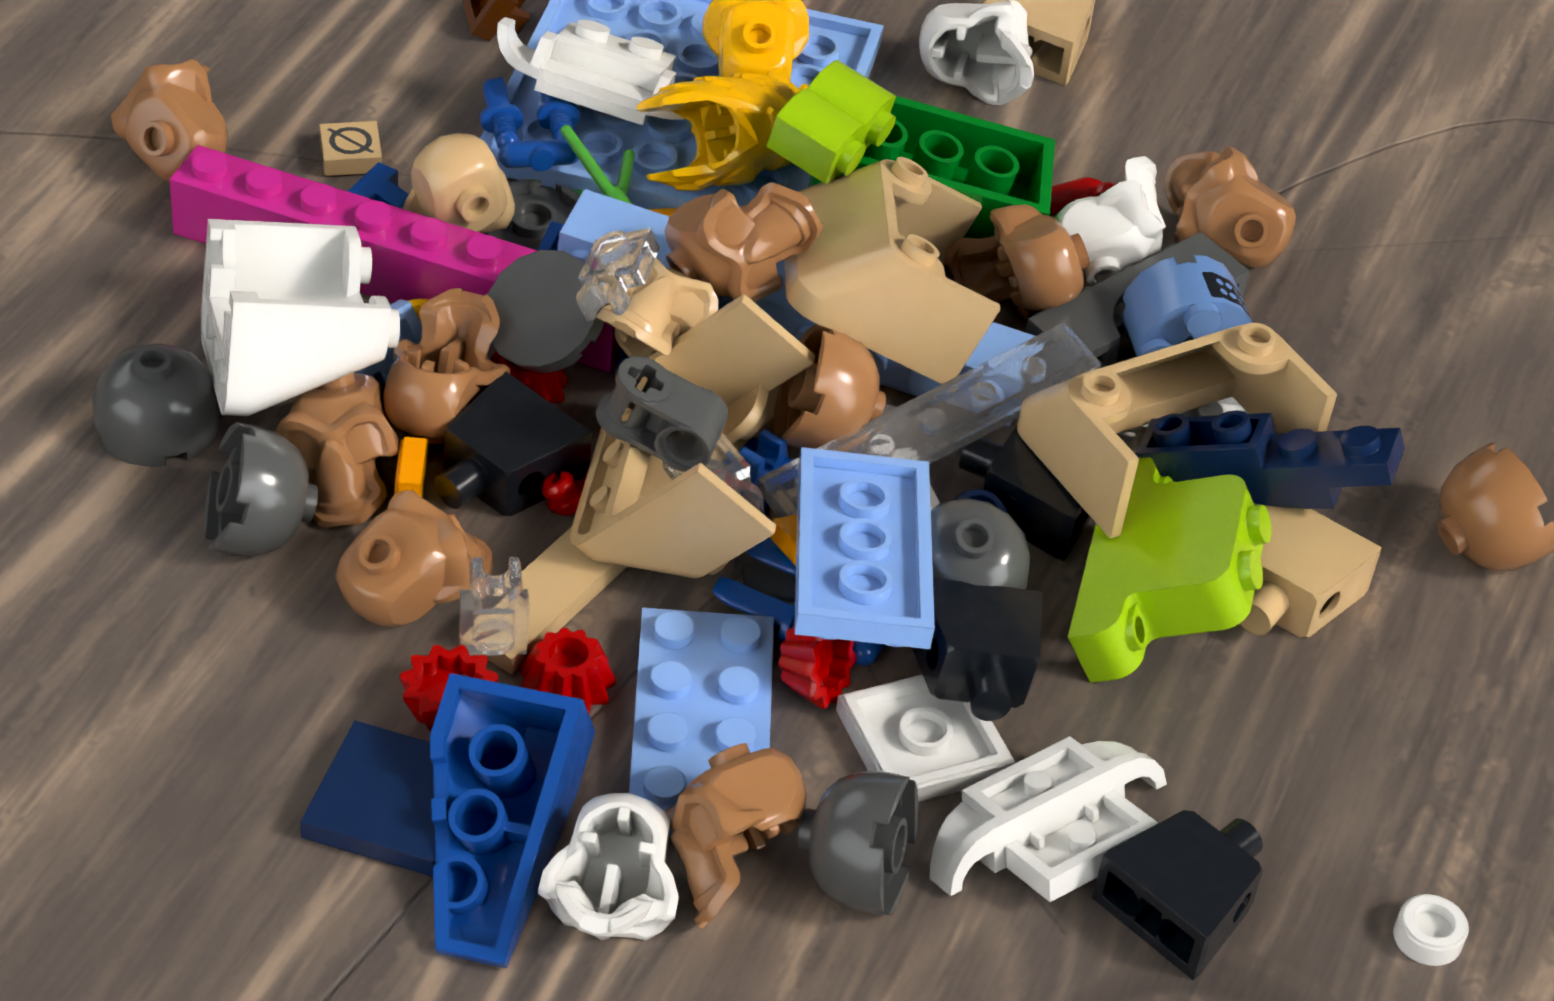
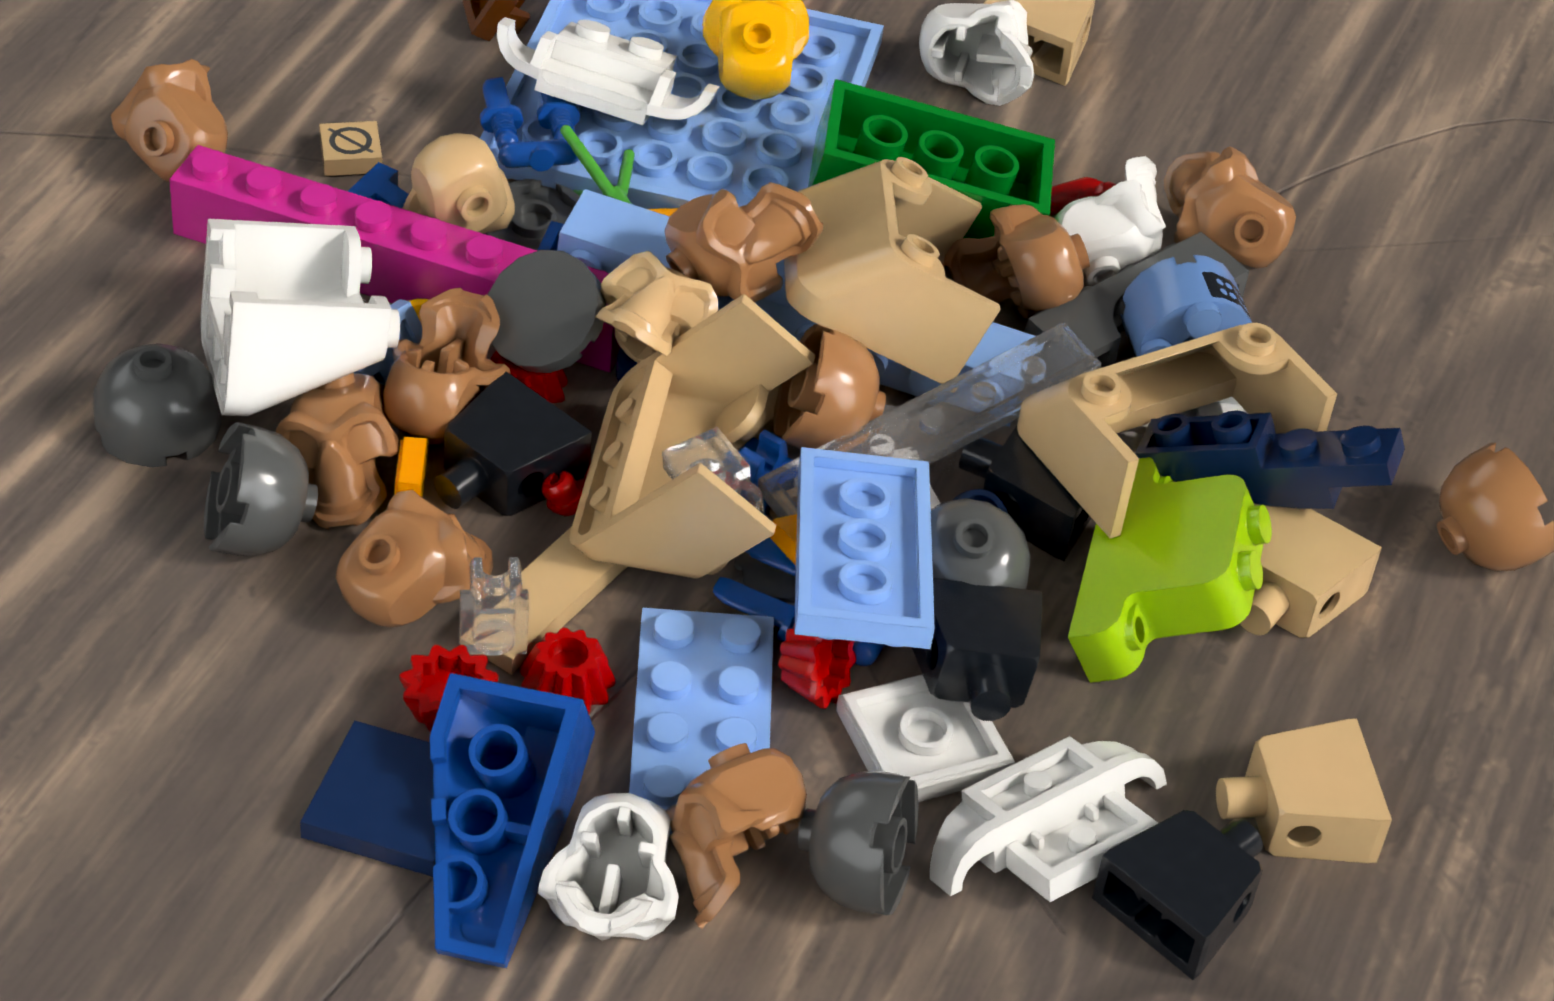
(612, 267): clear plate -> none
(668, 416): dark grey piece -> none
(730, 126): yellow head -> none
(833, 122): lime brick -> none
(1311, 794): none -> tan torso
(1430, 930): white tile -> none

